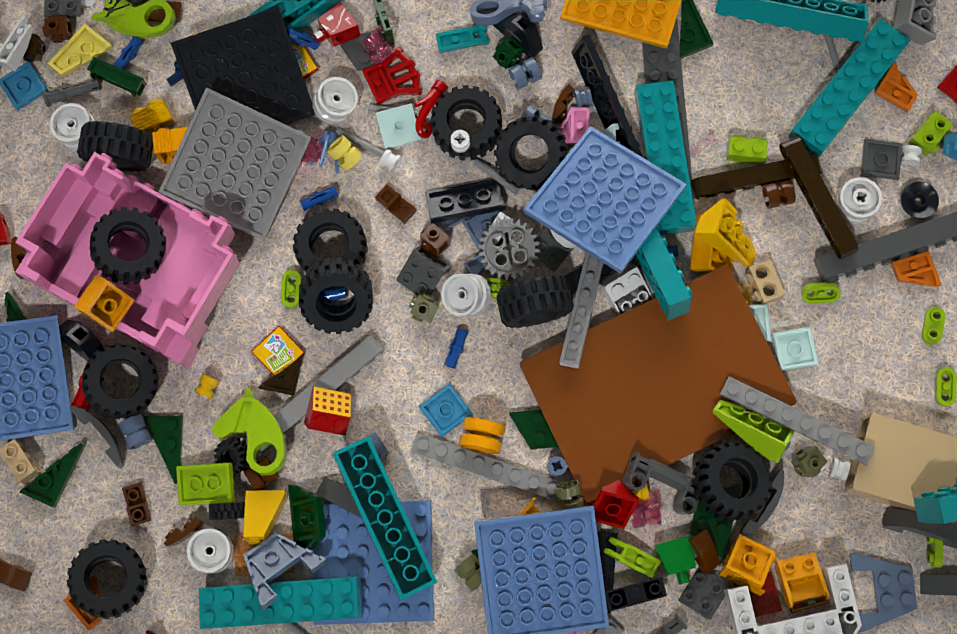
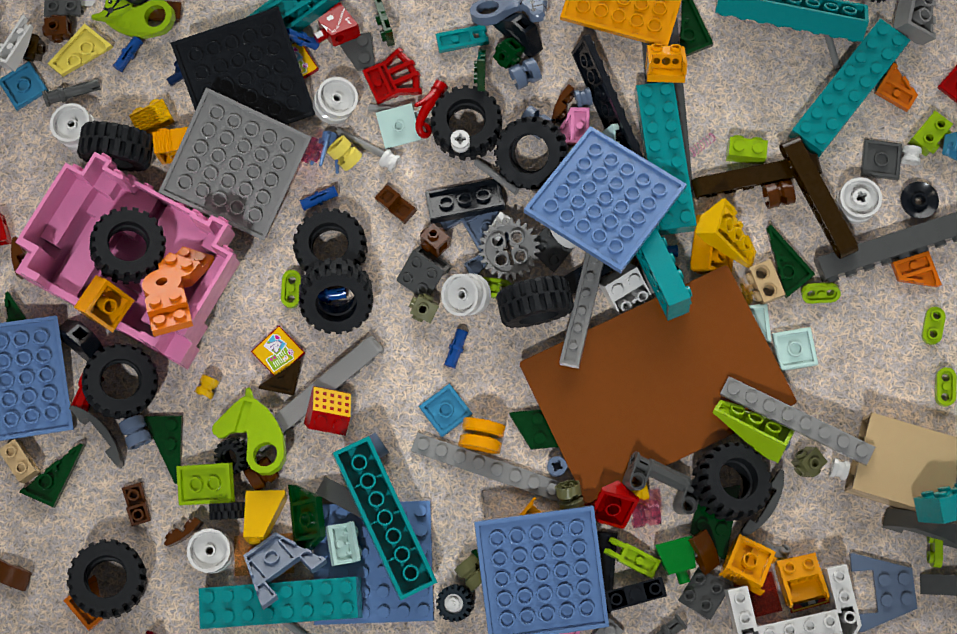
(116, 76): dark green container -> none
(165, 291): none -> orange plate
(343, 543): none -> light aqua bracket
(377, 47): clear pink wheel -> none
(455, 603): none -> black wheel
(480, 69): none -> dark green wing
(666, 63): none -> light orange piece
(781, 551): none -> light grey arm
(790, 267): none -> dark green wing

